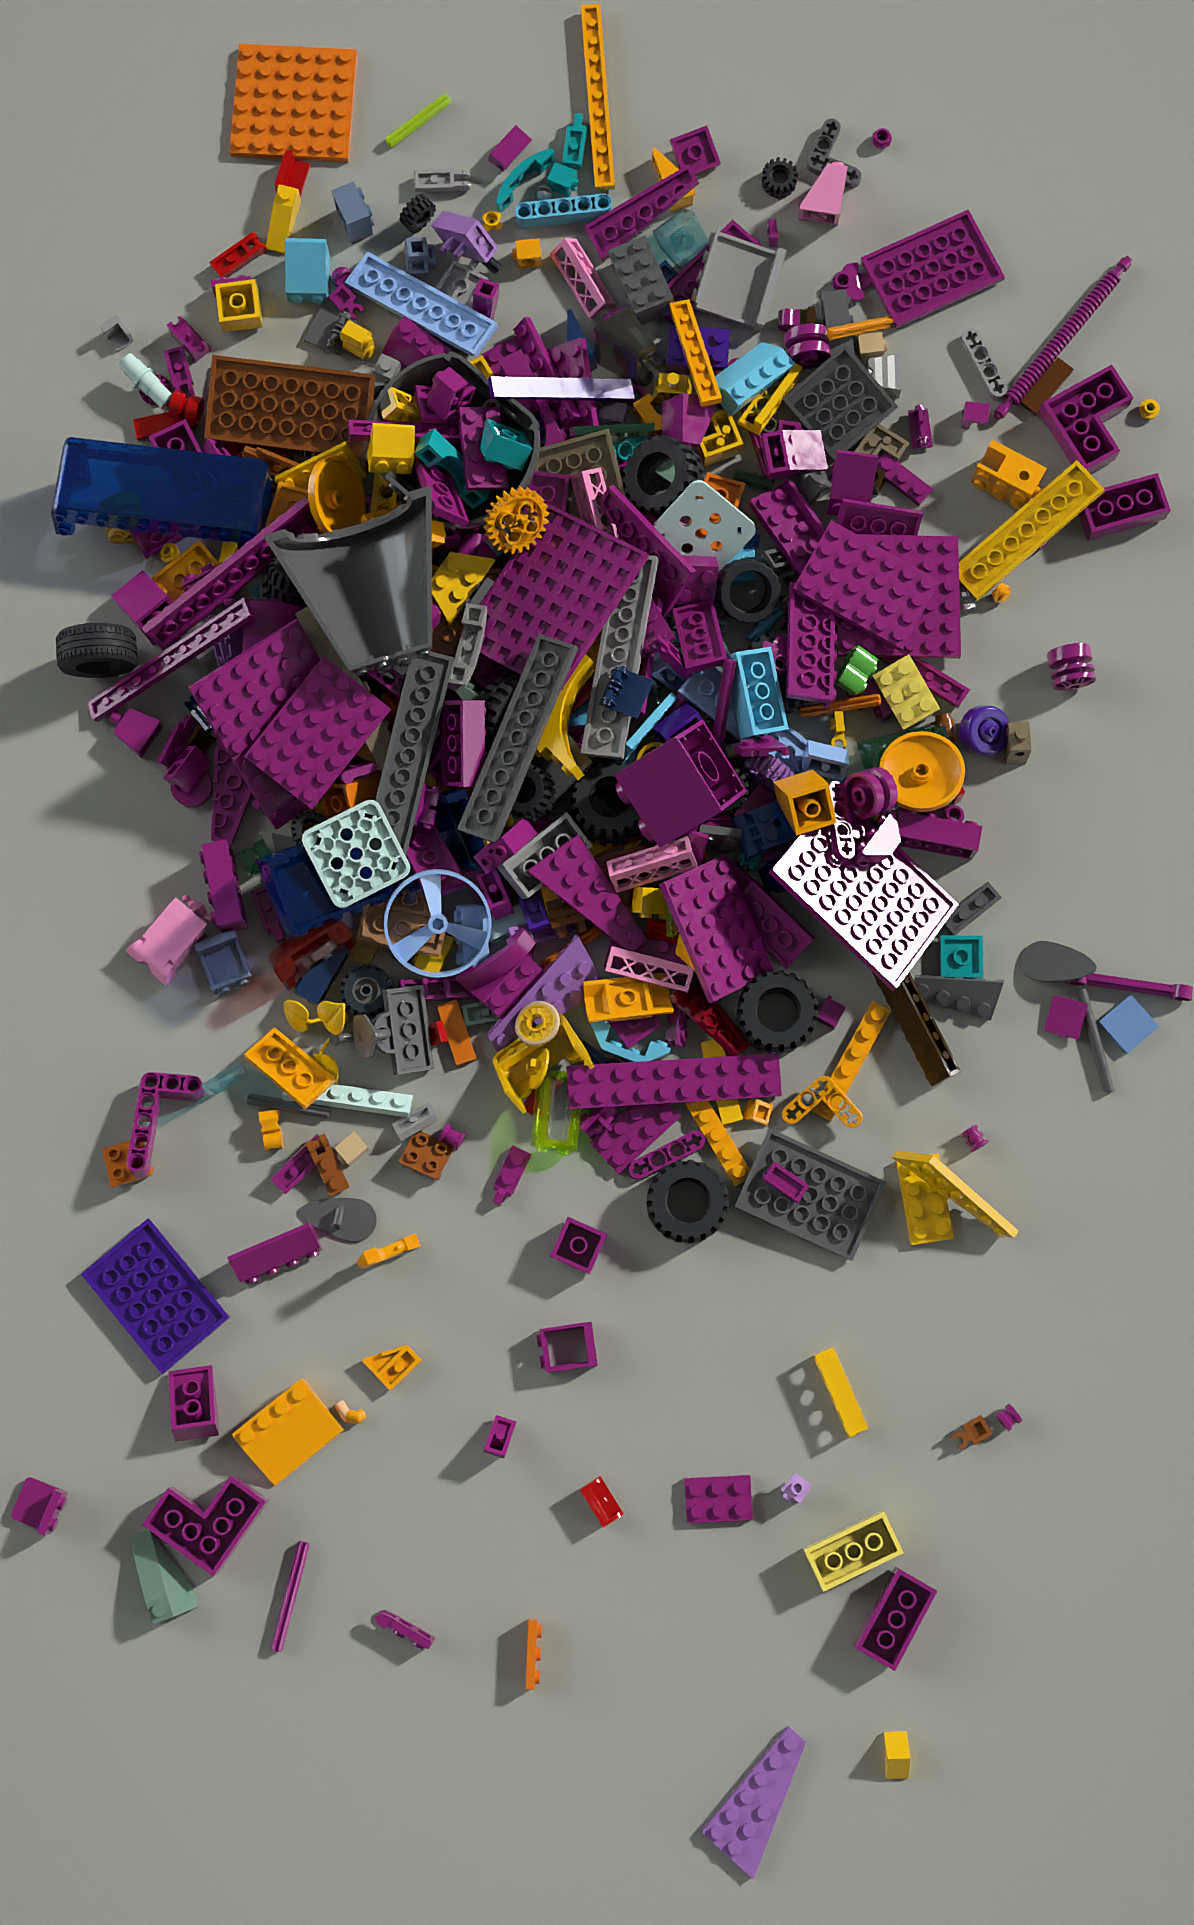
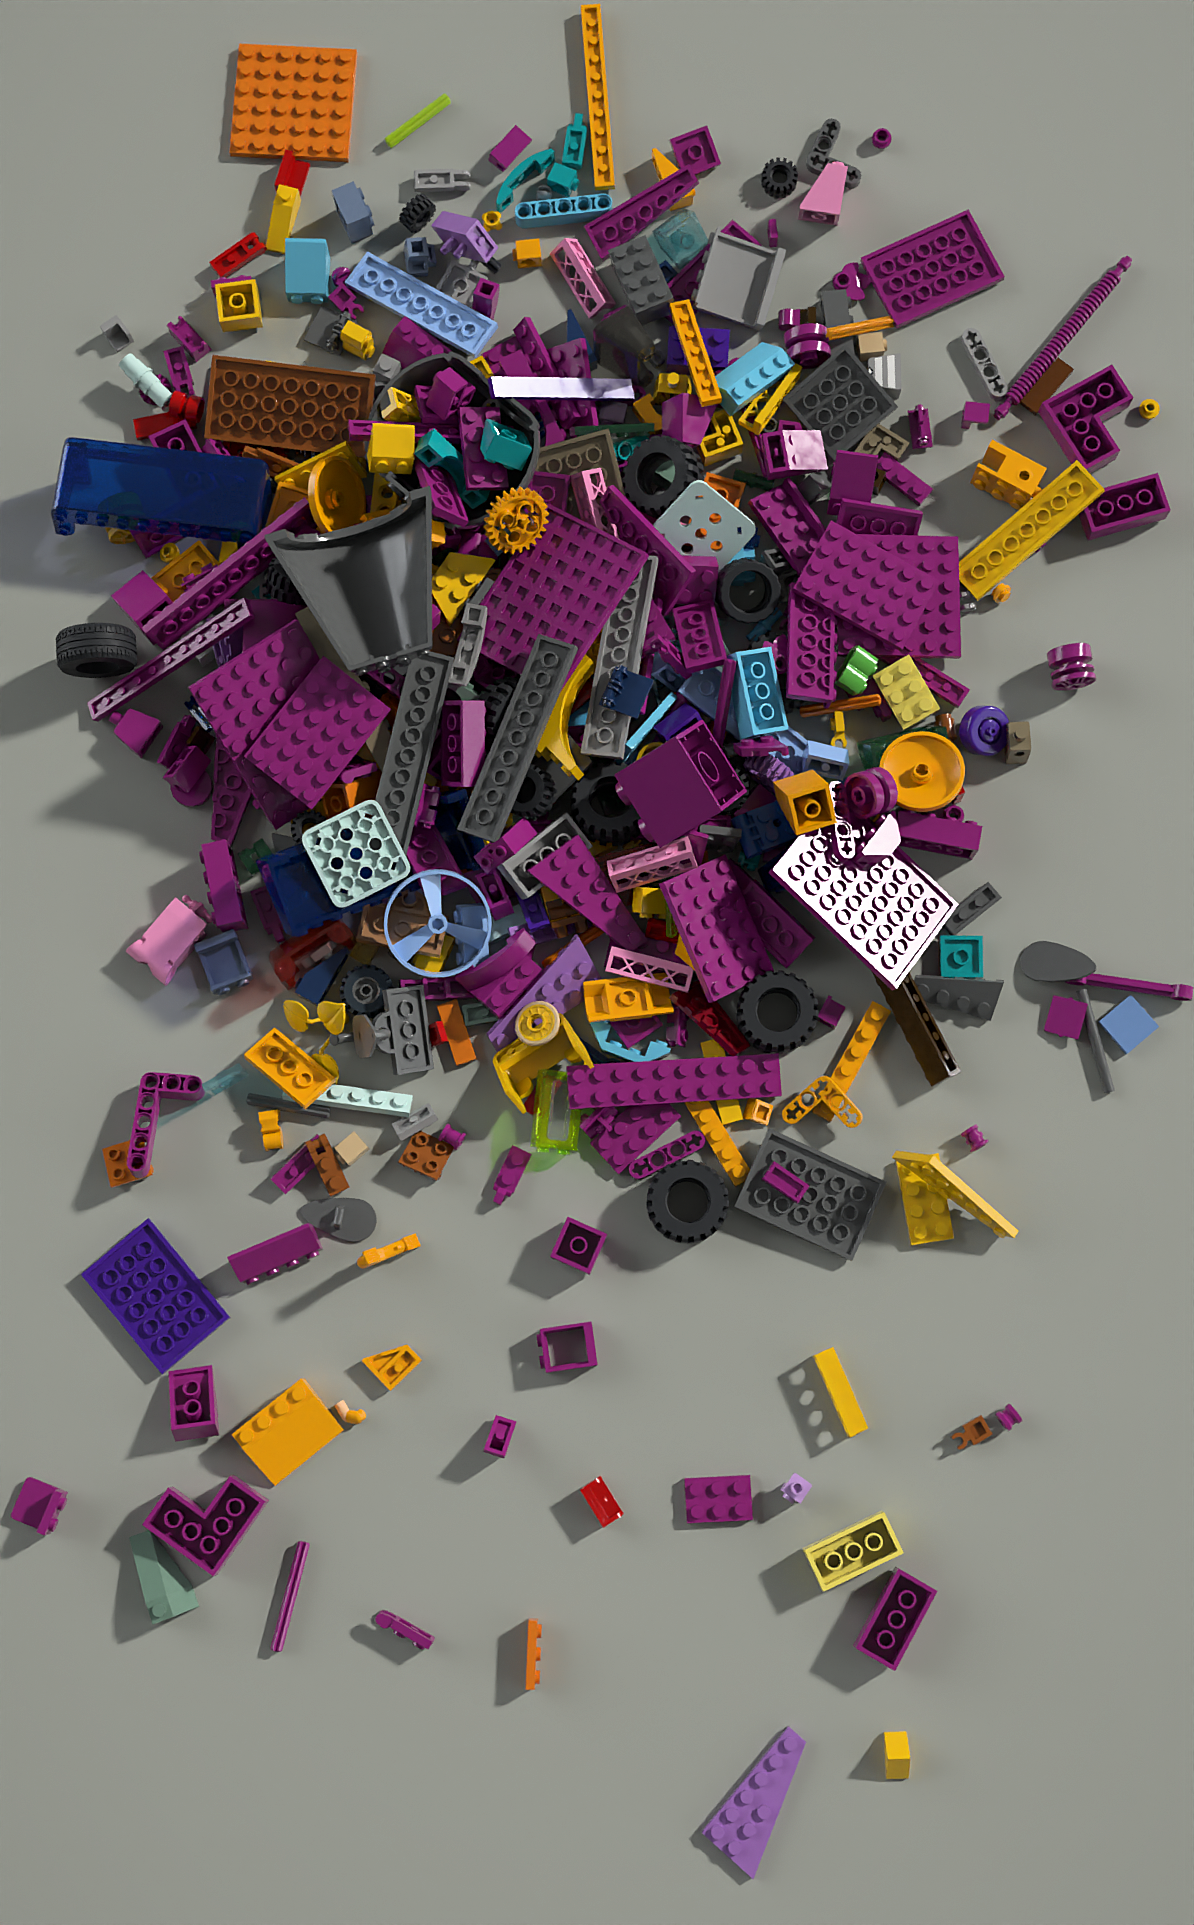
(538, 1068): yellow piece -> none

